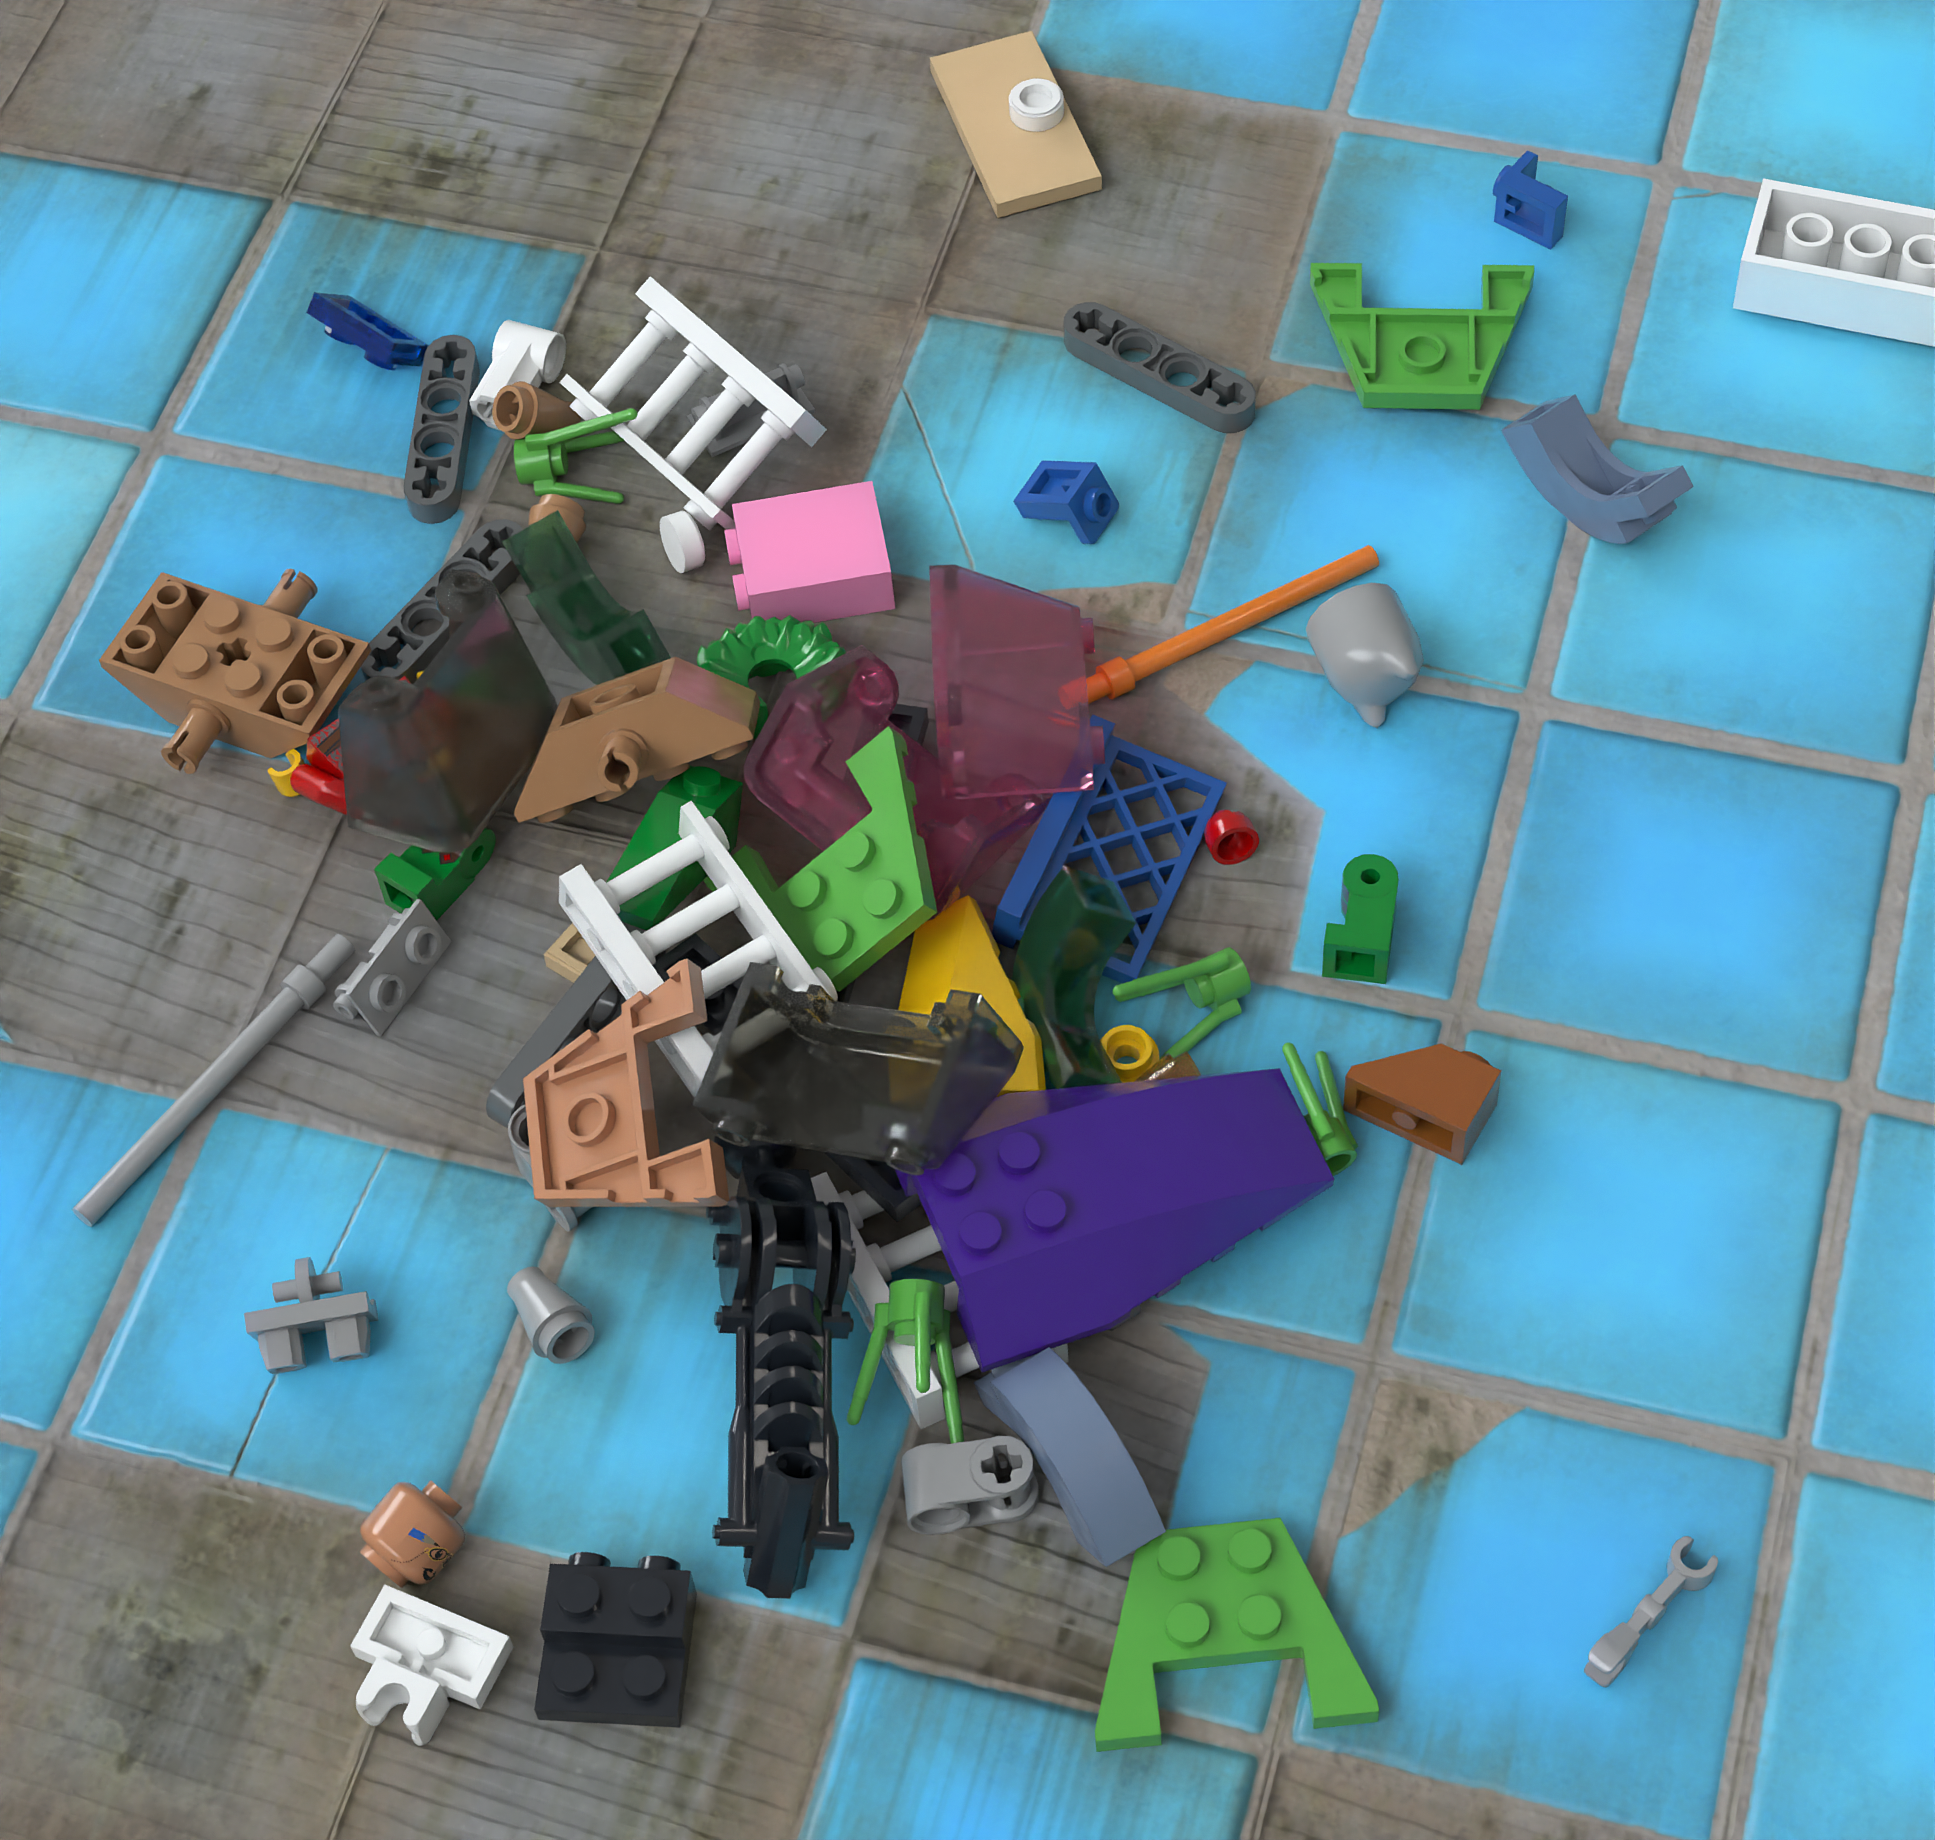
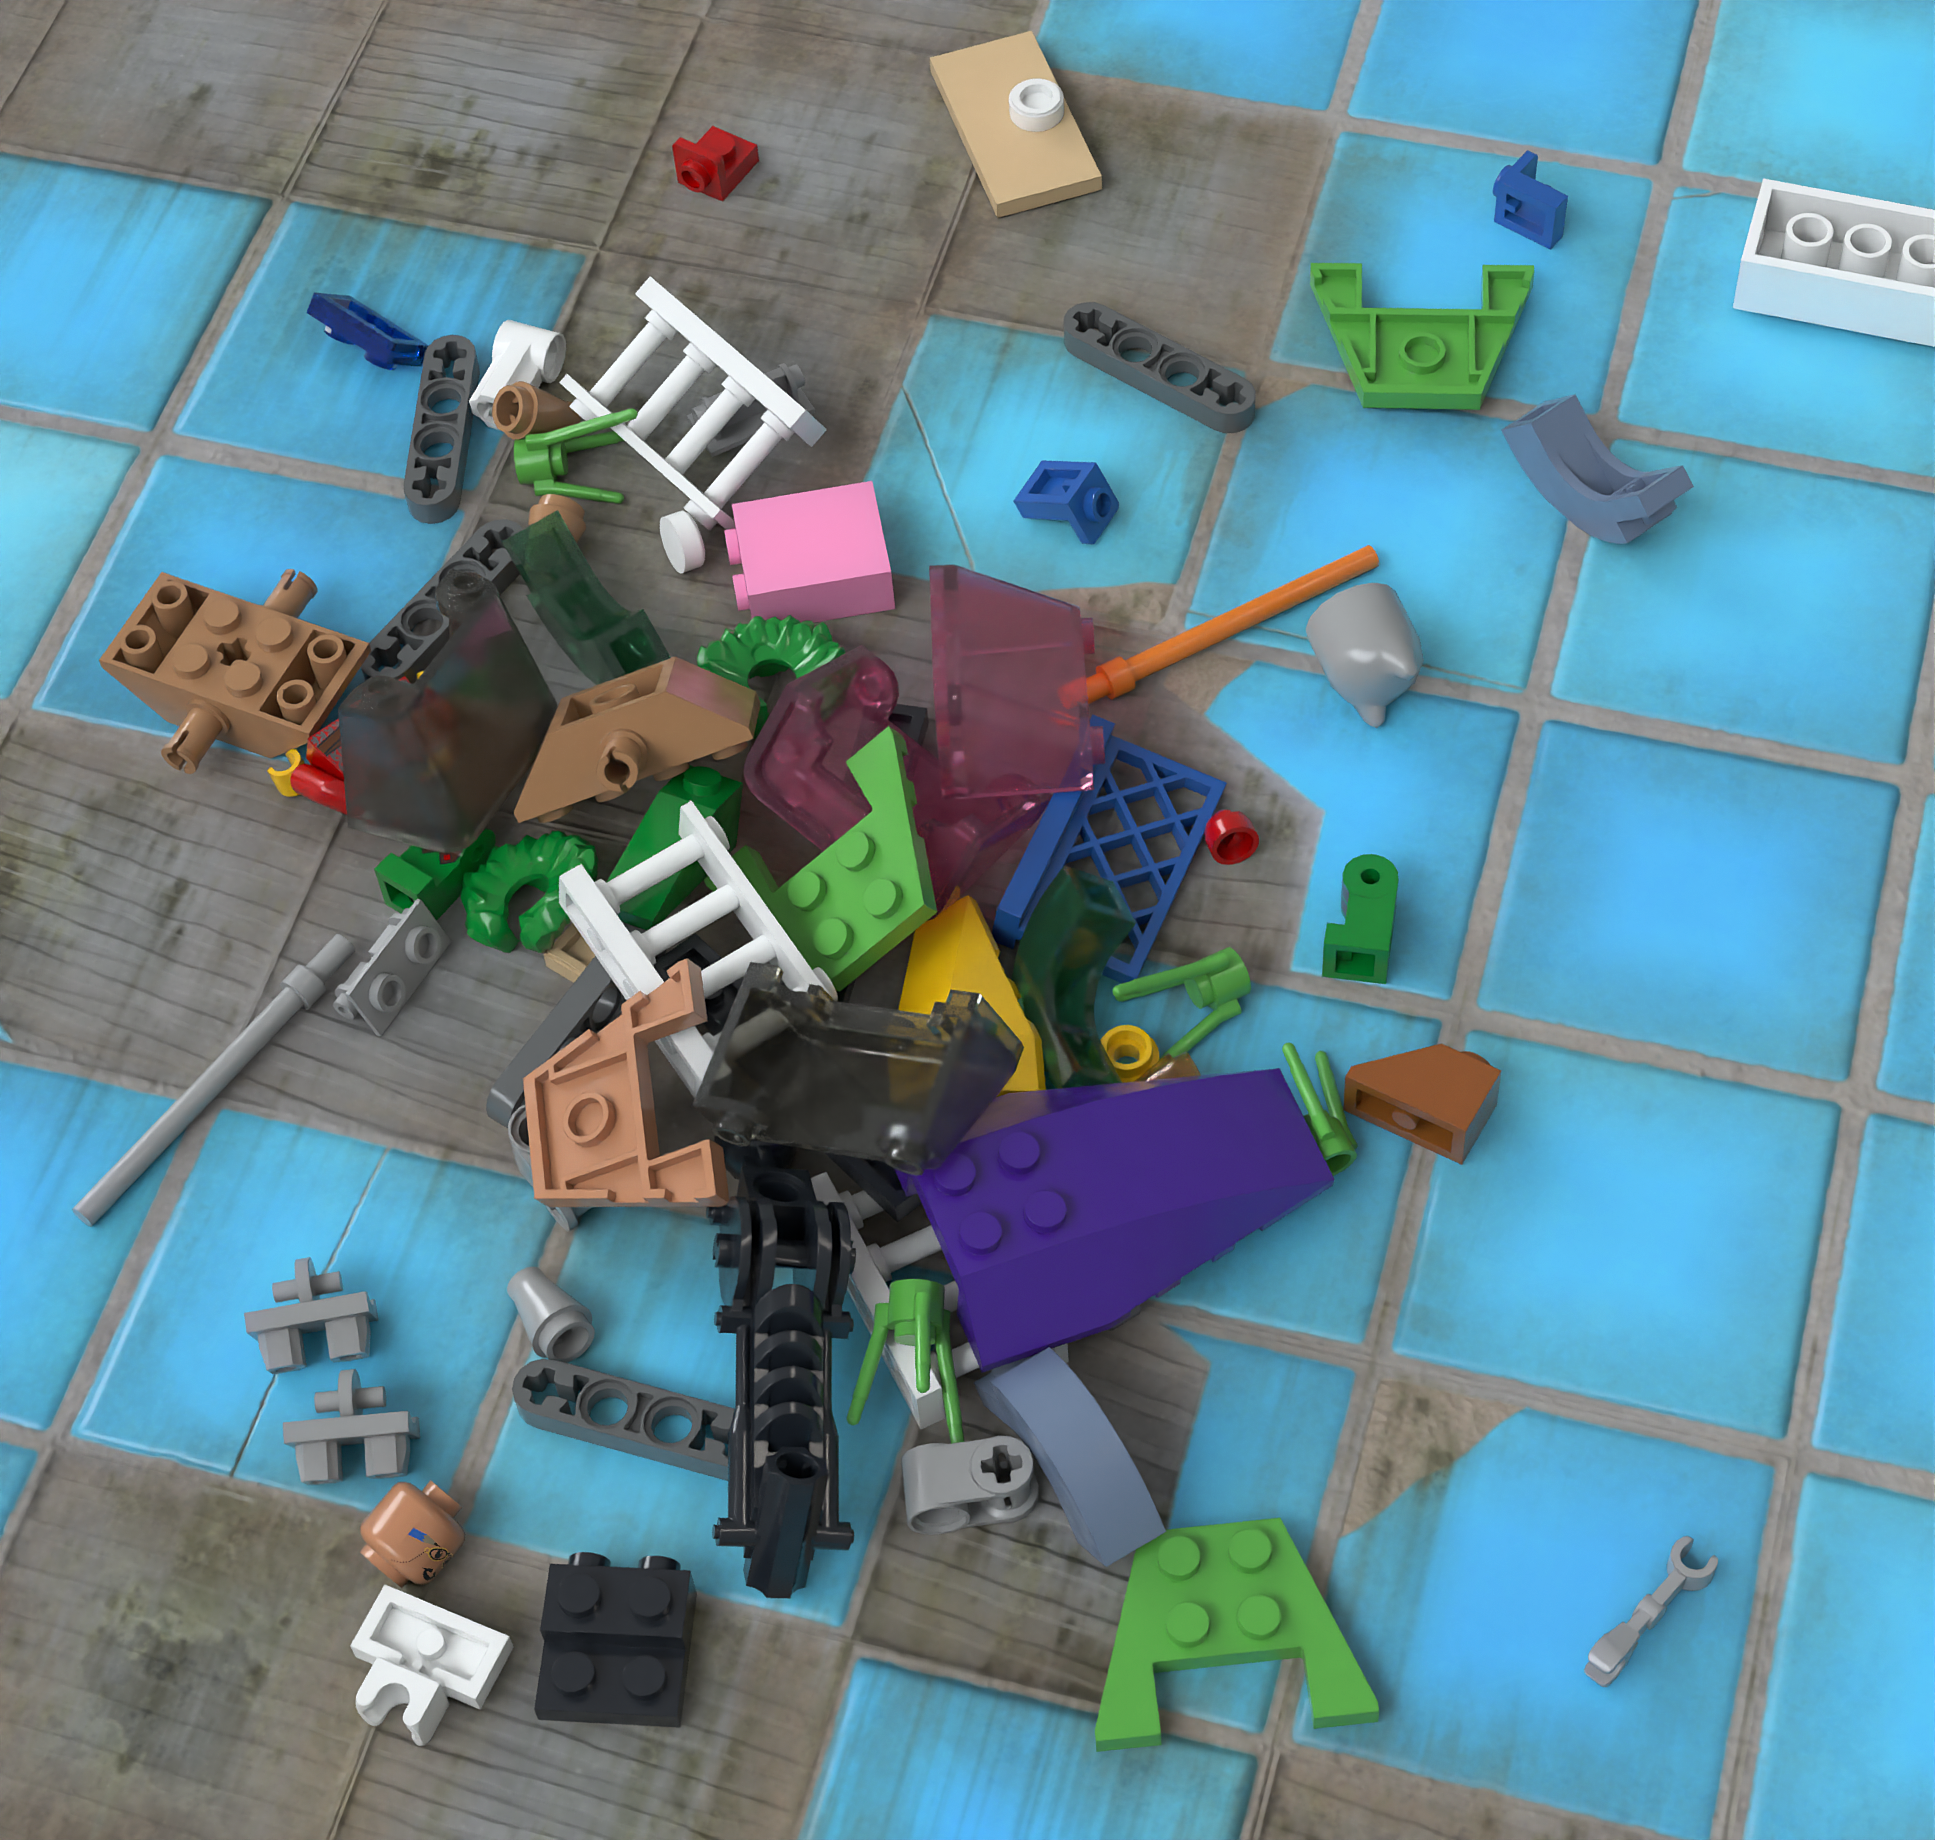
(320, 1440): none -> light grey hips
(509, 867): none -> green piece
(636, 1429): none -> dark grey beam
(714, 162): none -> red bracket

